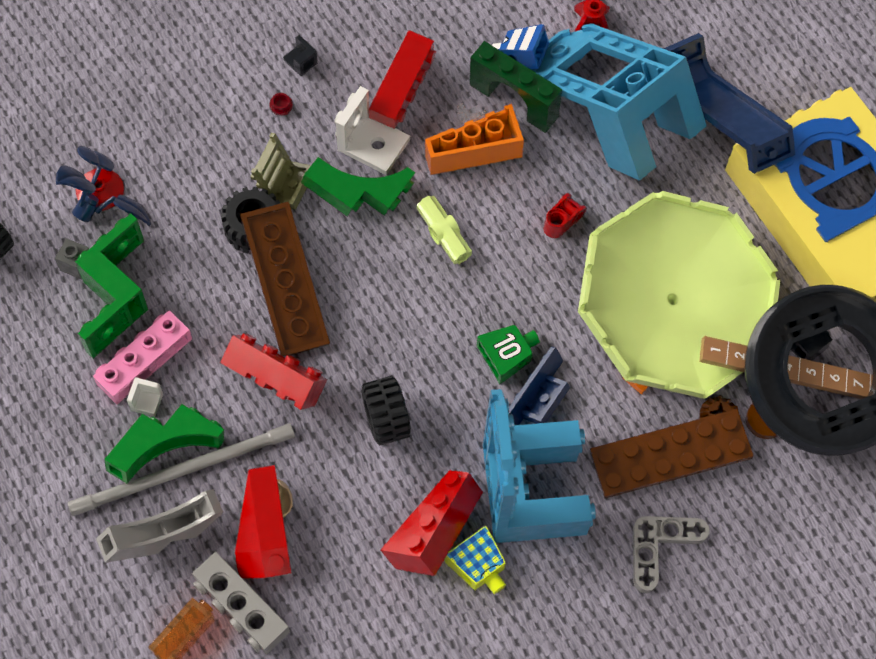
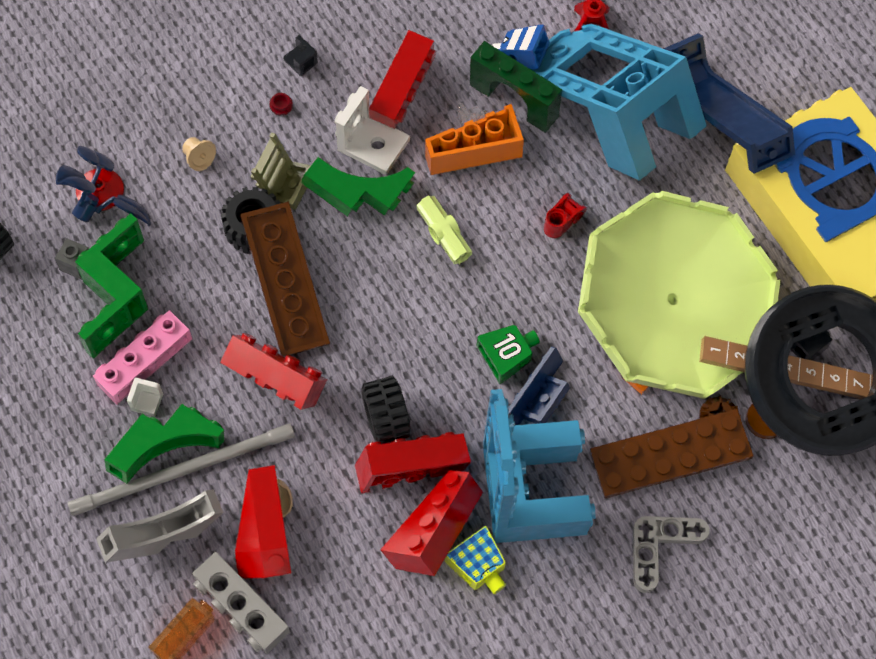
(199, 153): none -> tan piece
(411, 460): none -> red wedge

